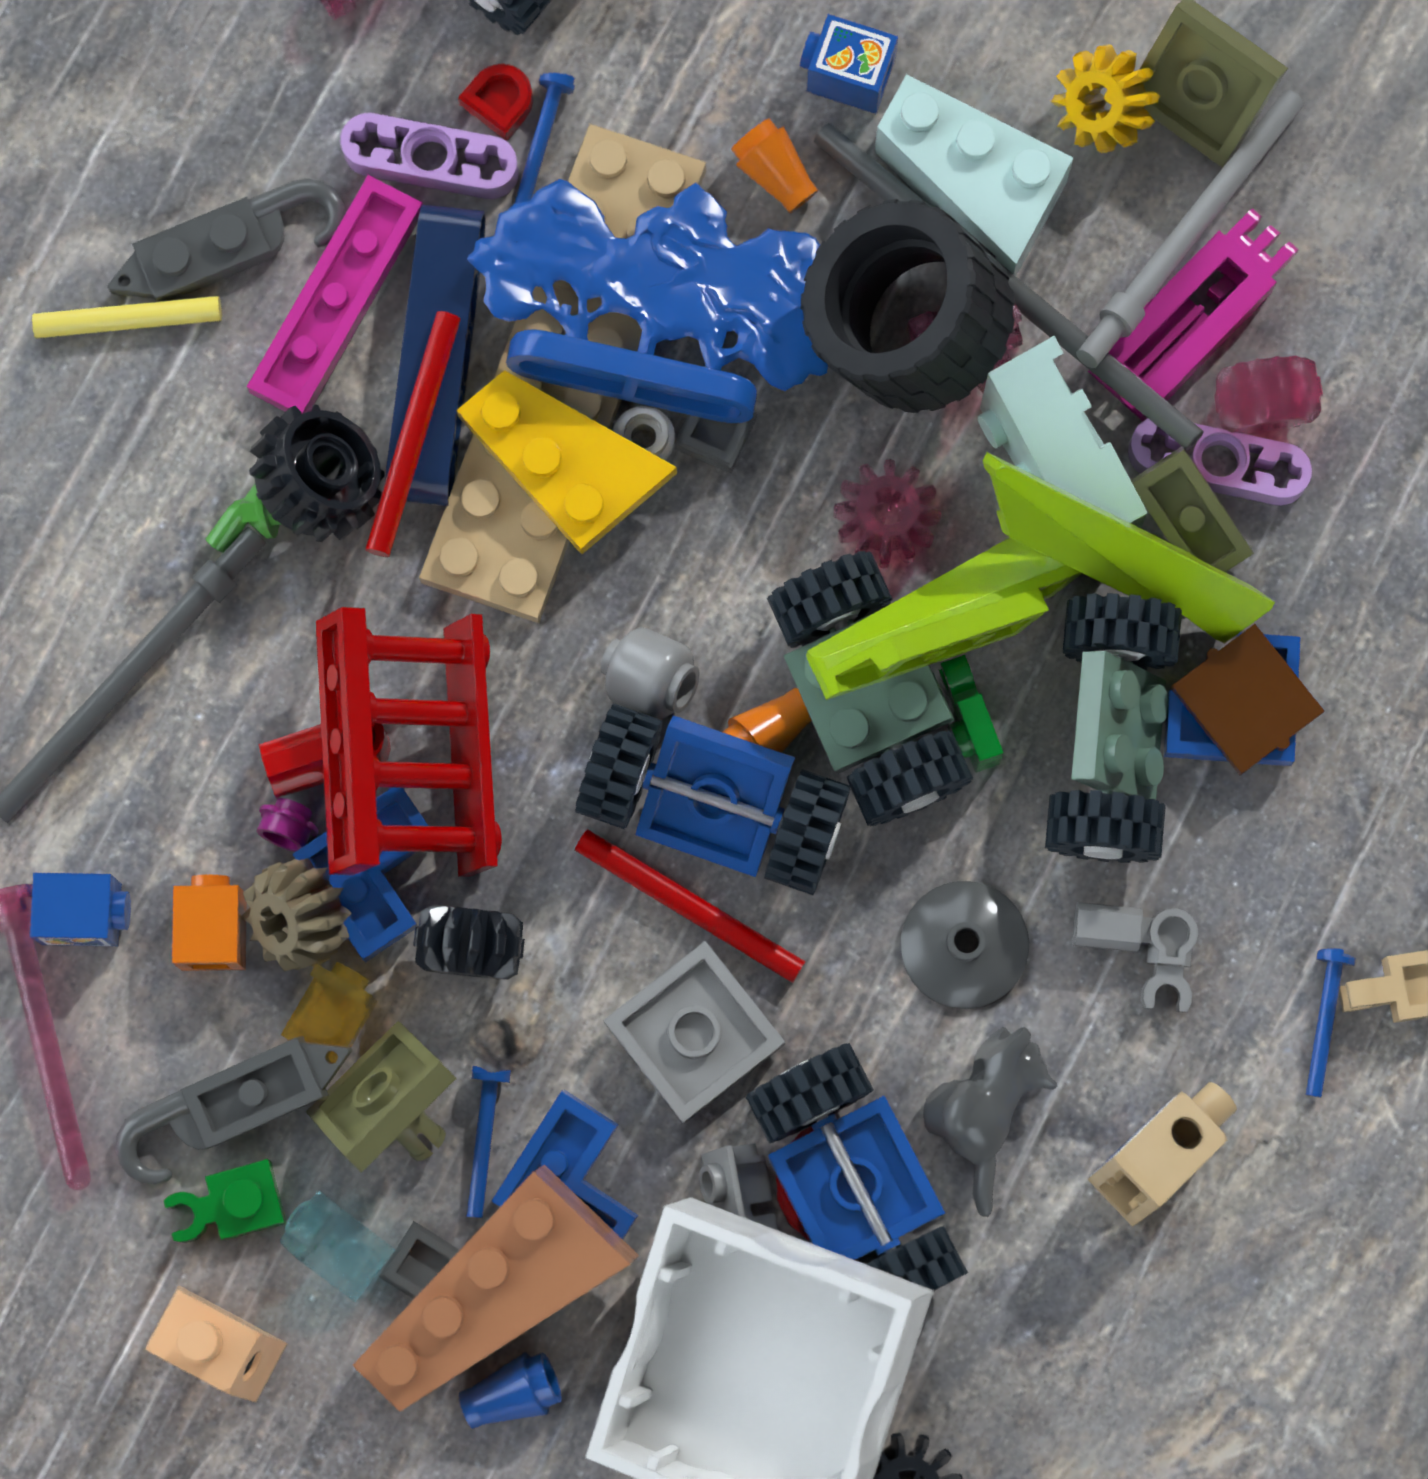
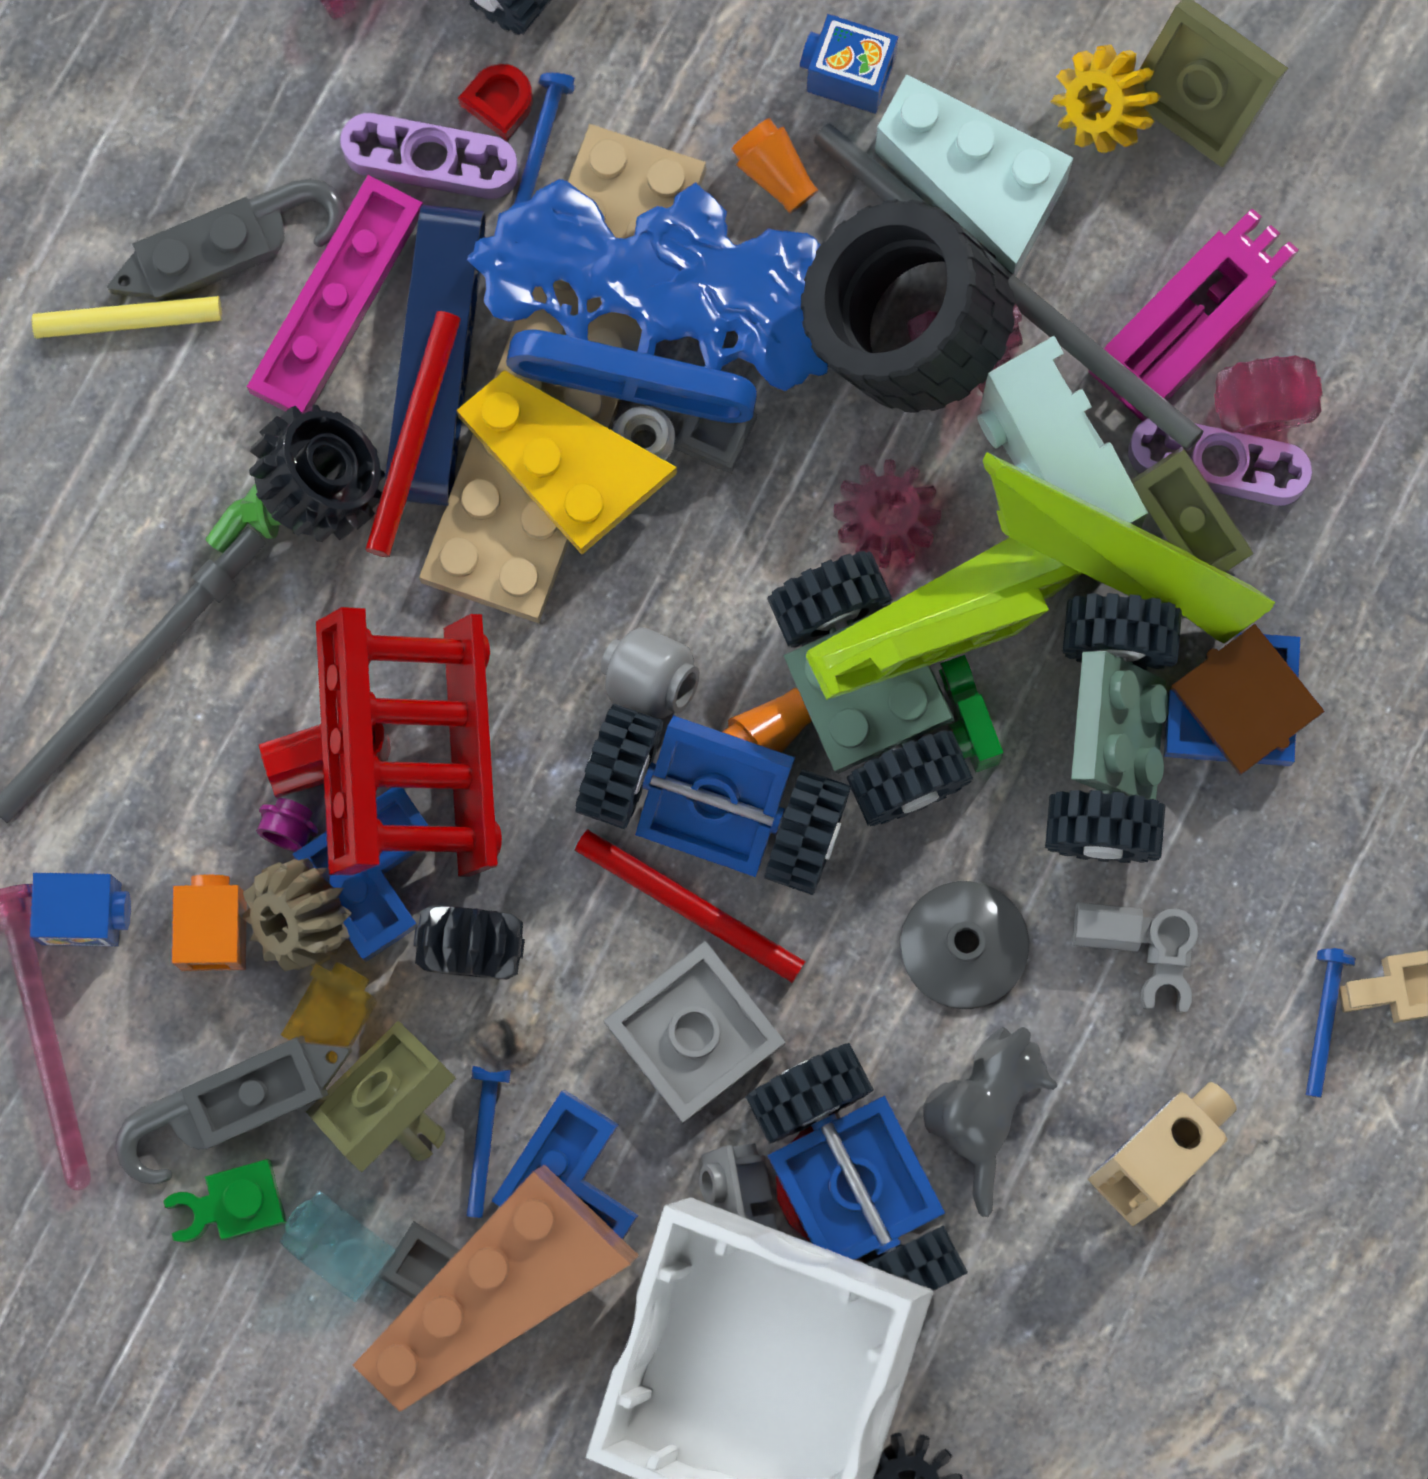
(215, 1345): light nougat torso -> none
(513, 1392): blue cone -> none
(1126, 309): light grey bar -> none

